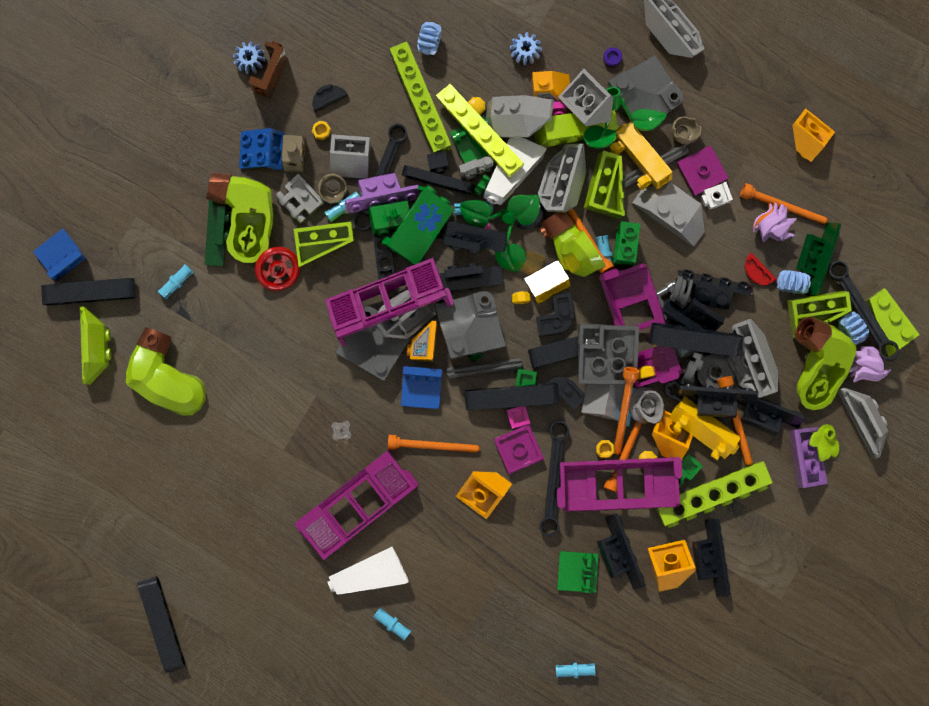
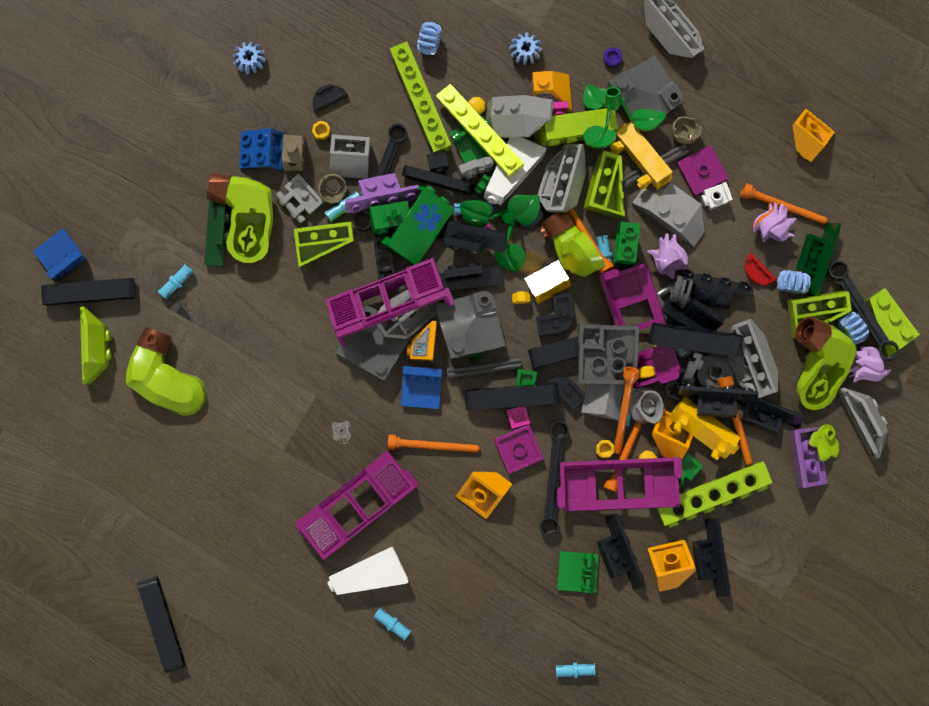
(272, 74): reddish brown panel -> none
(278, 284): red plate -> none
(588, 99): light grey slope -> none
(669, 256): none -> lavender hair

